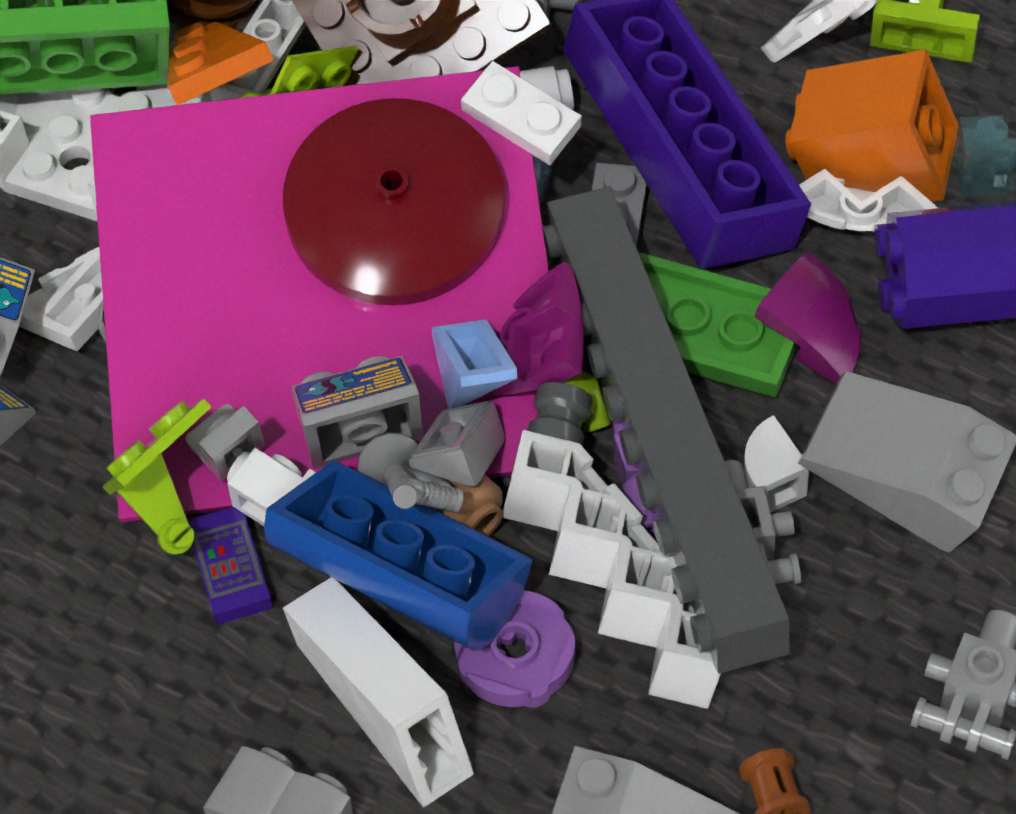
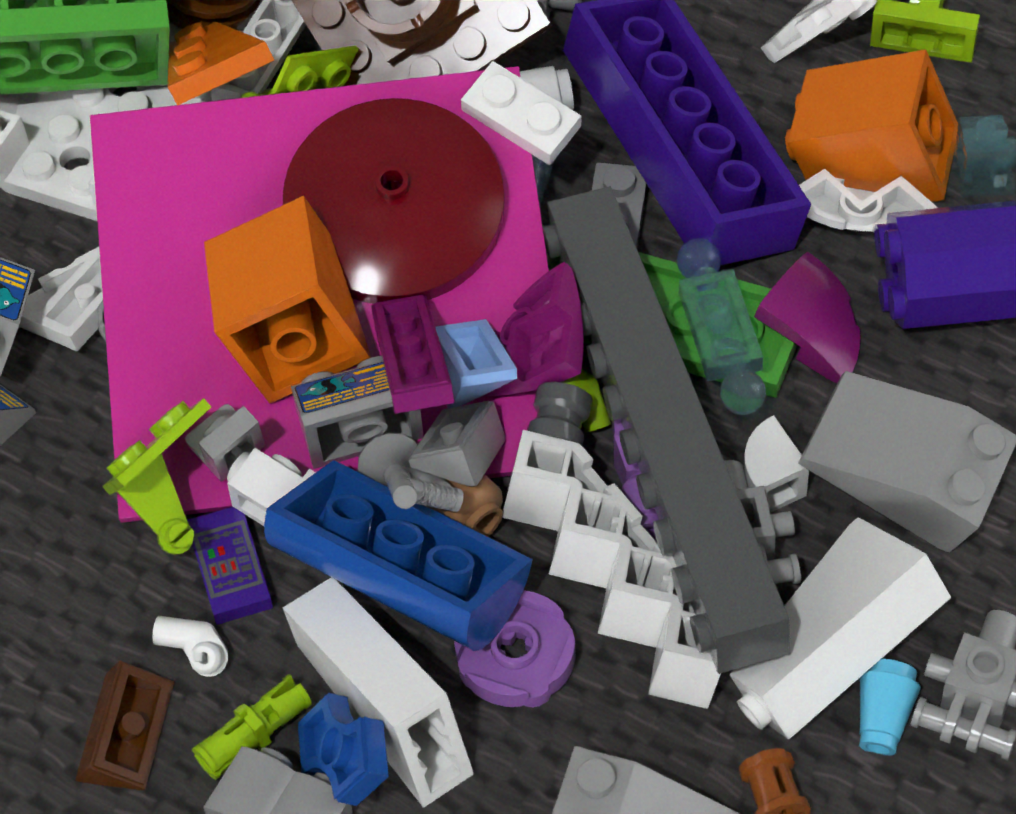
(125, 728): none -> reddish brown slope
(197, 639): none -> white arm
(251, 726): none -> lime pin
(283, 299): none -> orange slope
(343, 749): none -> blue tile
(411, 354): none -> magenta tile
(721, 326): none -> clear light blue plate
(840, 624): none -> white slope
(885, 704): none -> medium azure cone

